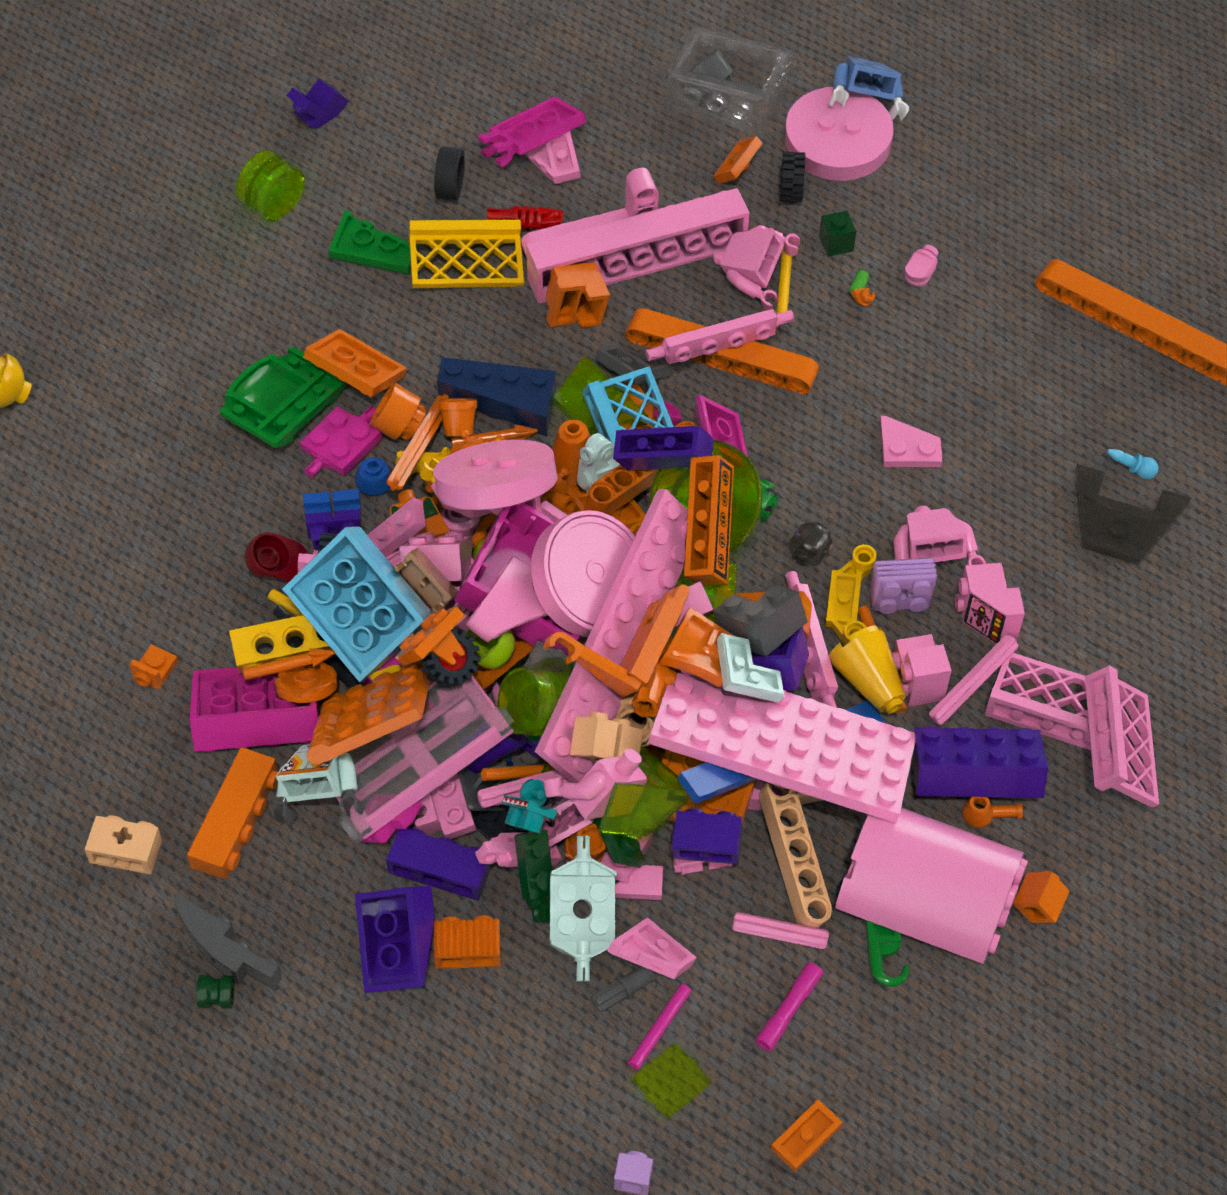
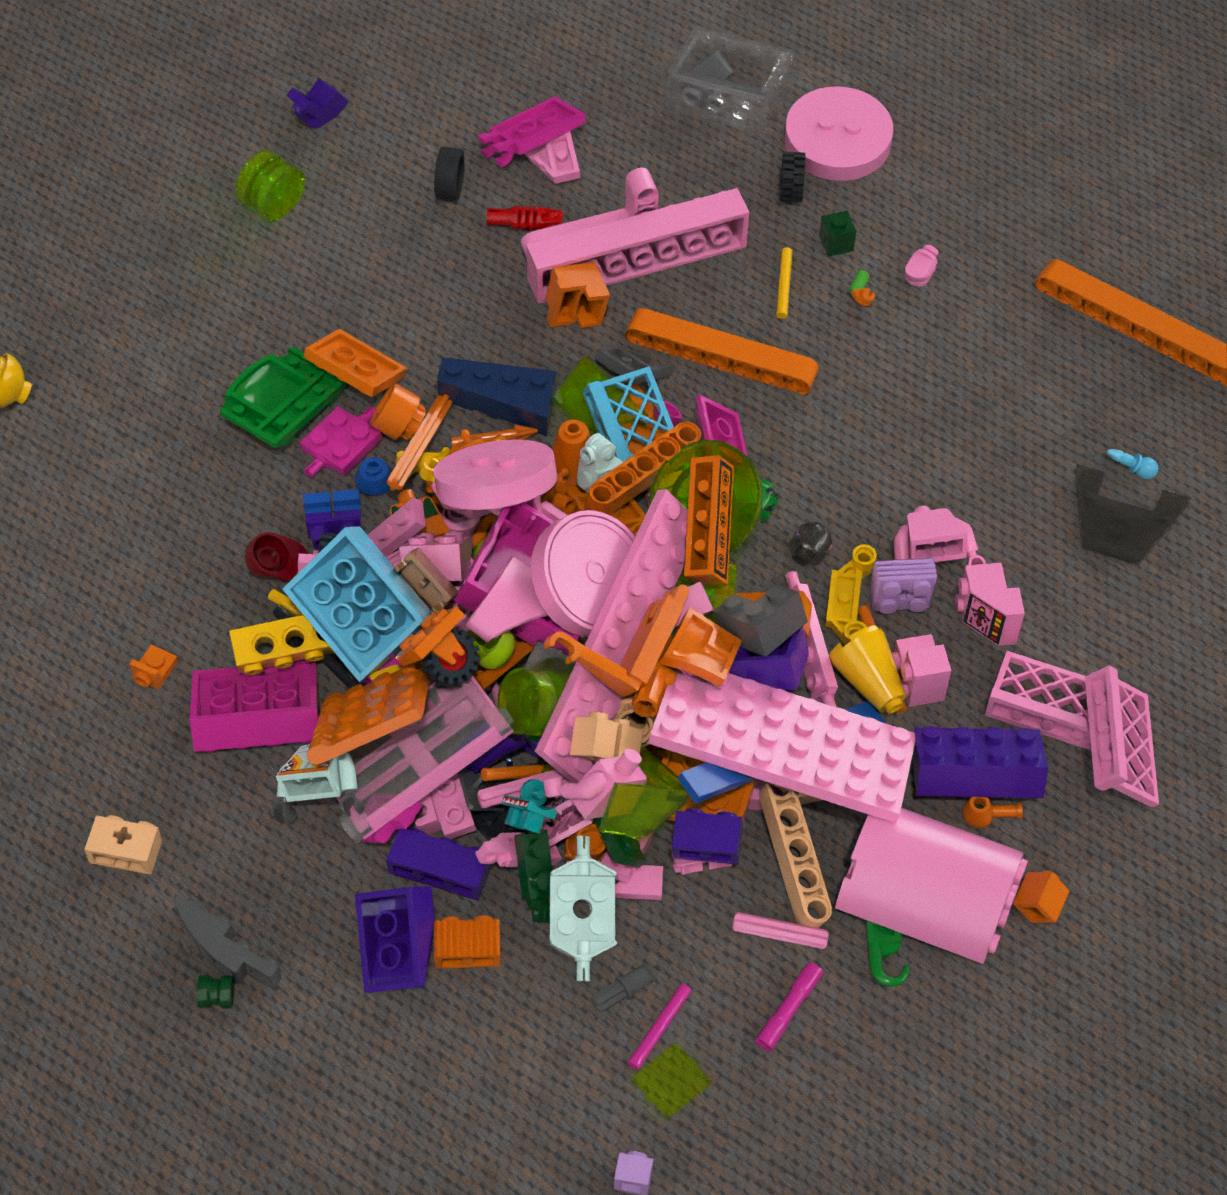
(234, 814): orange brick -> none
(306, 683): orange tile -> none
(313, 657): orange piece -> none
(365, 245): green wing -> none
(458, 415): orange piece -> none
(469, 233): yellow fence -> none
(653, 949): bright pink wing -> none
(661, 447): dark purple brick -> none
(719, 336): bright pink plate -> none
(737, 160): orange plate -> none
(741, 675): light aqua tile -> none
(752, 259): bright pink torso -> none
(806, 1135): orange plate -> none
(869, 79): medium blue torso -> none
(908, 445): bright pink wing -> none
(973, 680): bright pink axle -> none

